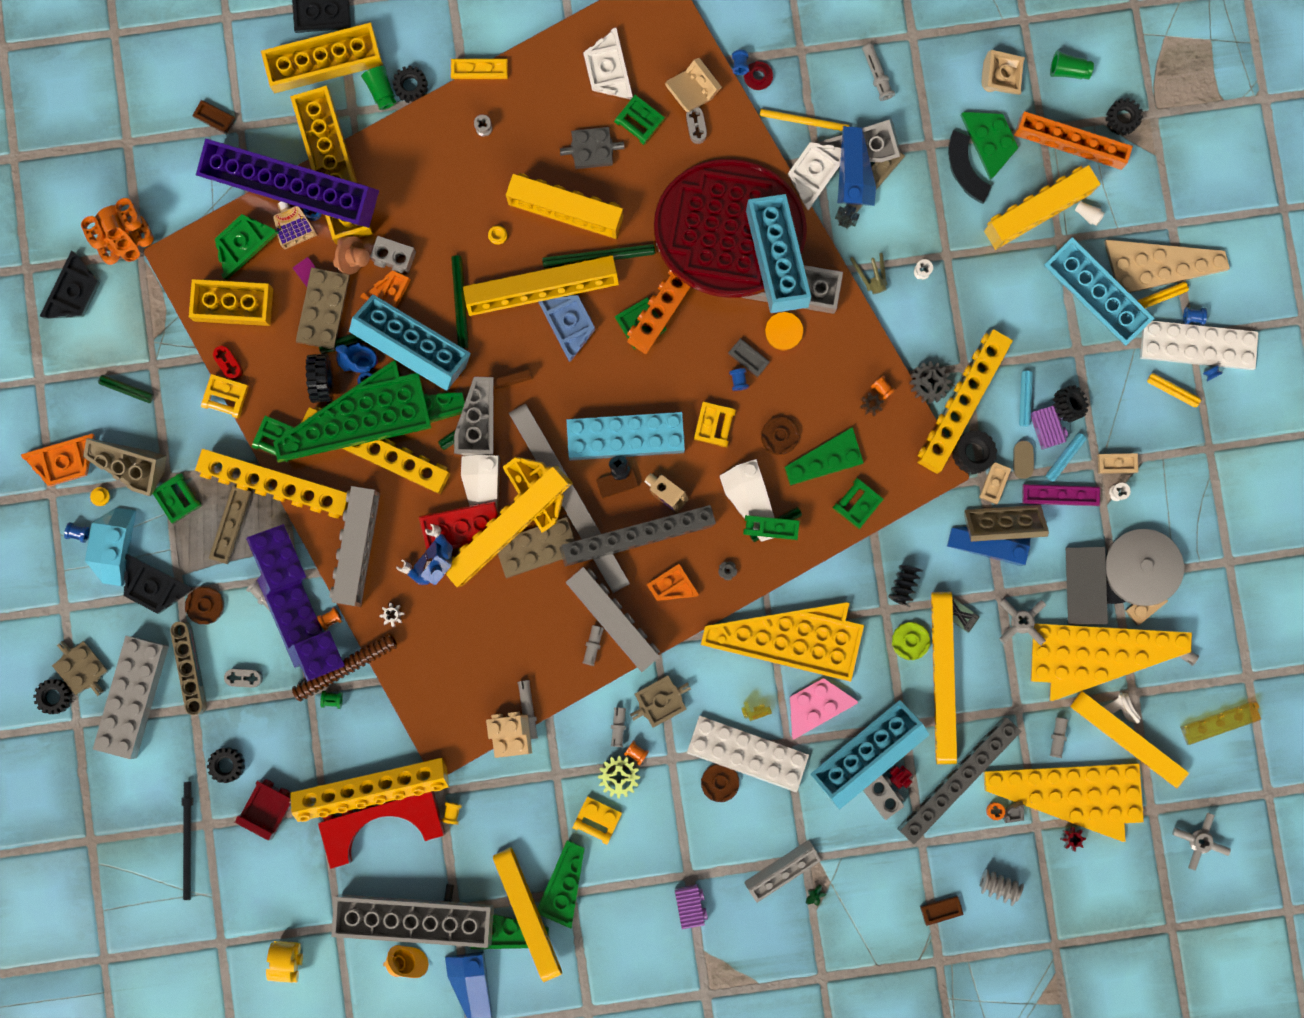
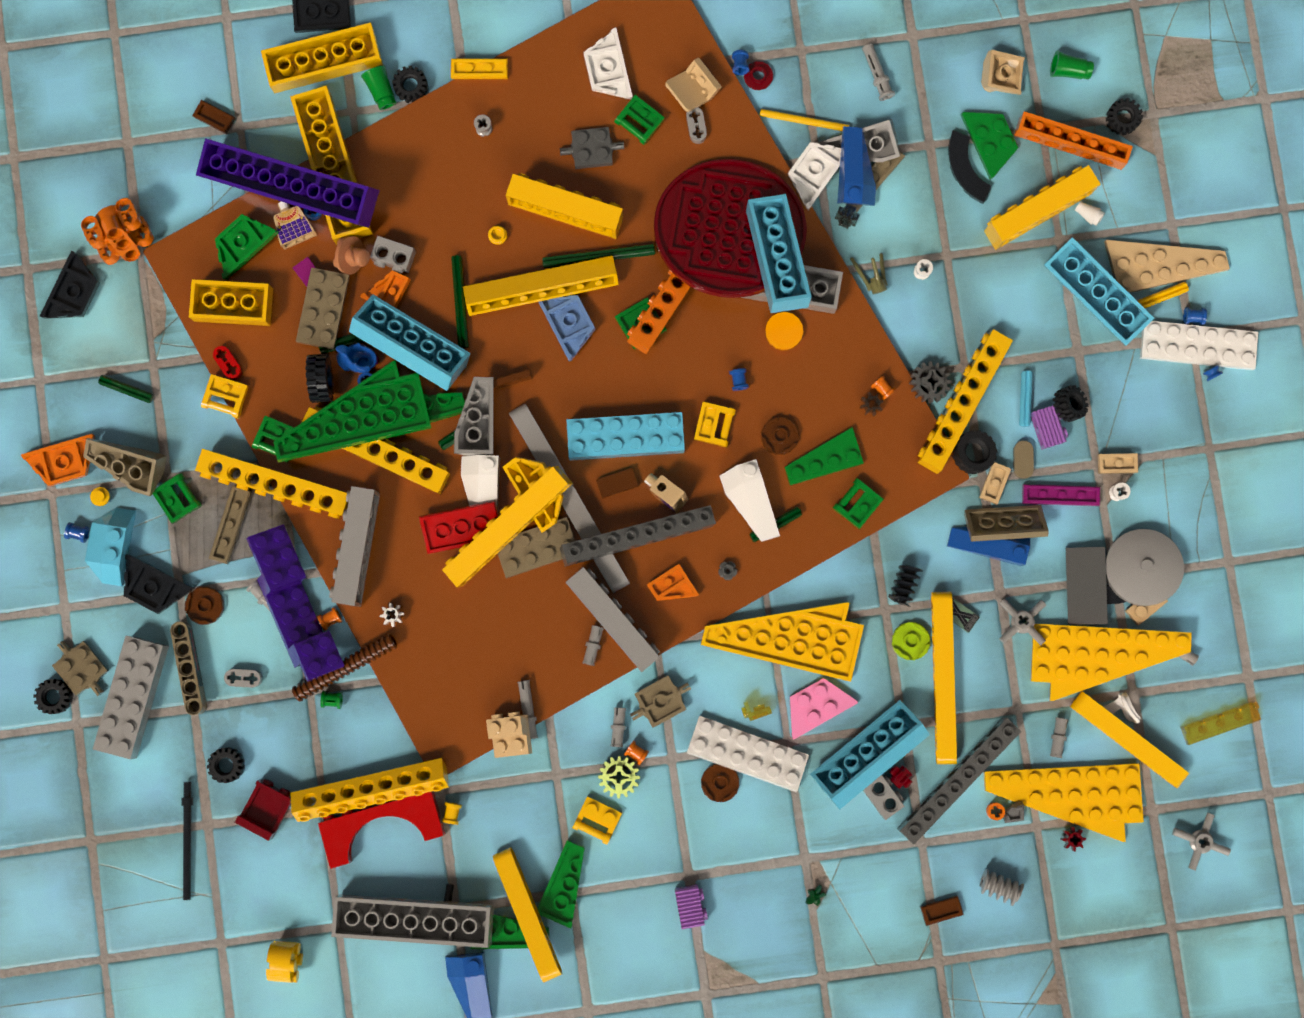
(406, 962): light orange piece -> none
(433, 562): blue torso -> none
(619, 467): black wheel -> none
(748, 357): dark grey tile -> none
(772, 527): green plate -> none
(782, 871): light grey slope -> none
(1065, 457): medium azure axle -> none
(1174, 390): yellow axle -> none

